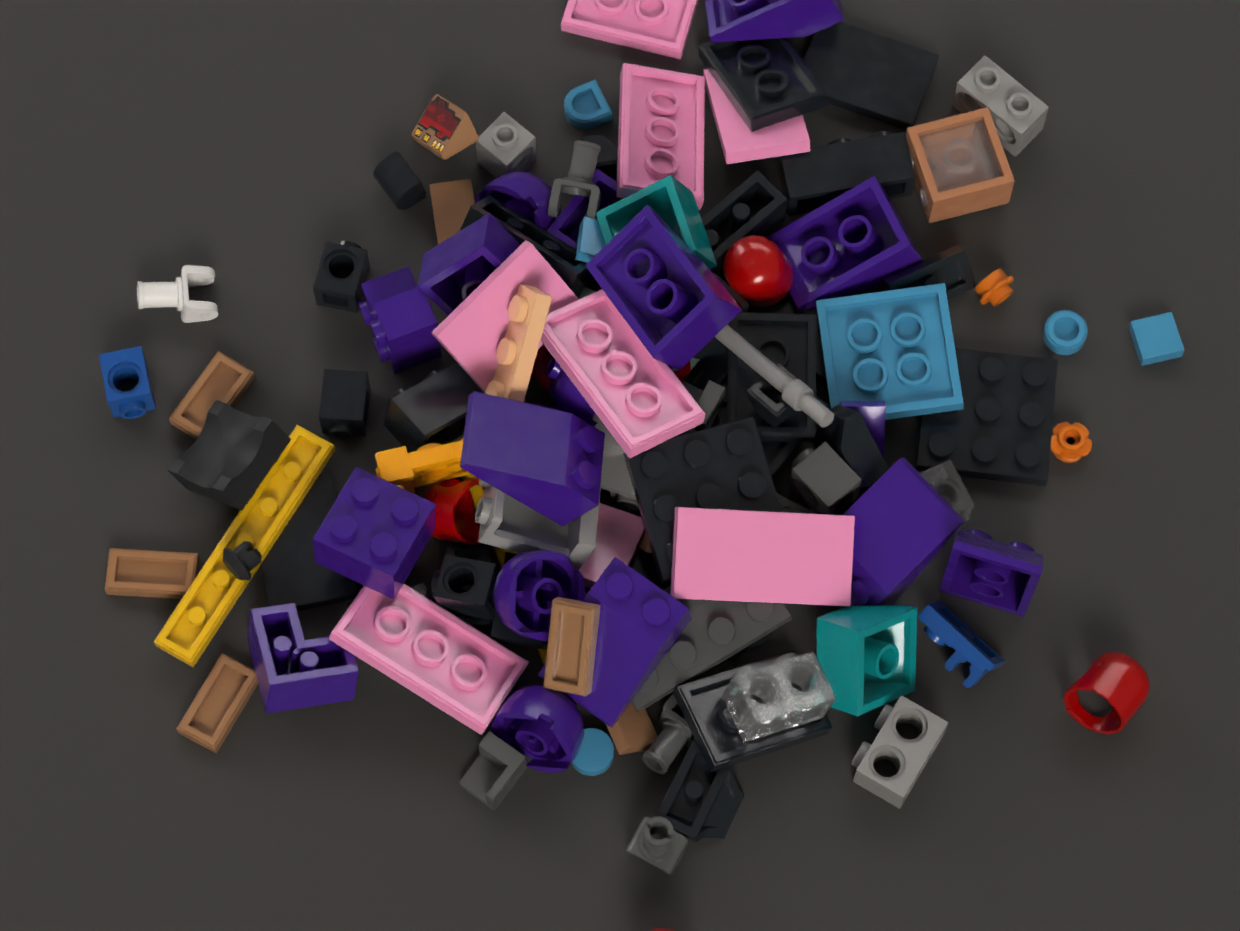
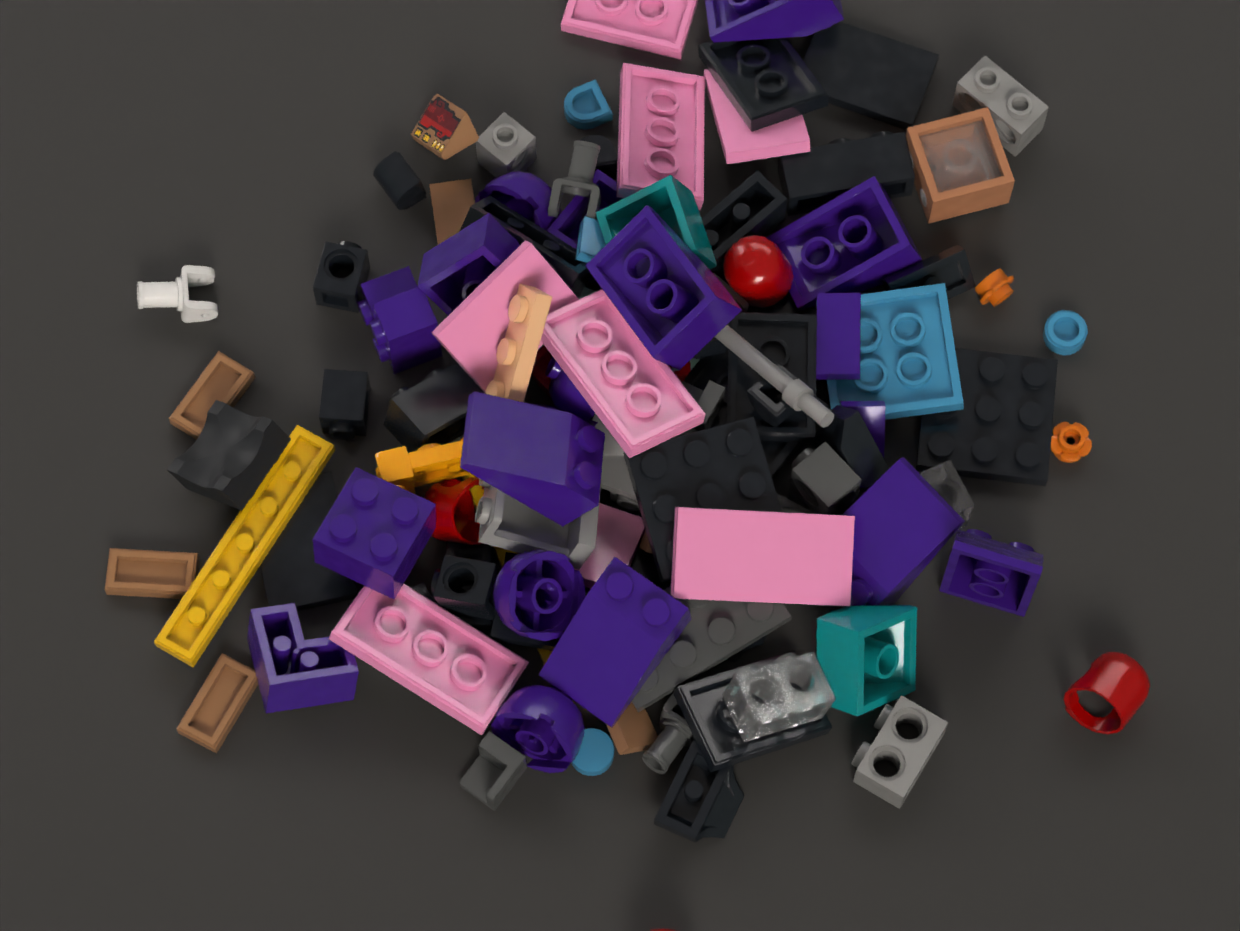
(125, 366): blue brick -> none
(241, 560): black piece -> none
(571, 646): medium nougat tile -> none
(661, 853): dark grey piece -> none
(838, 336): none -> dark purple tile
(947, 628): blue plate -> none
(1156, 338): dark azure tile -> none

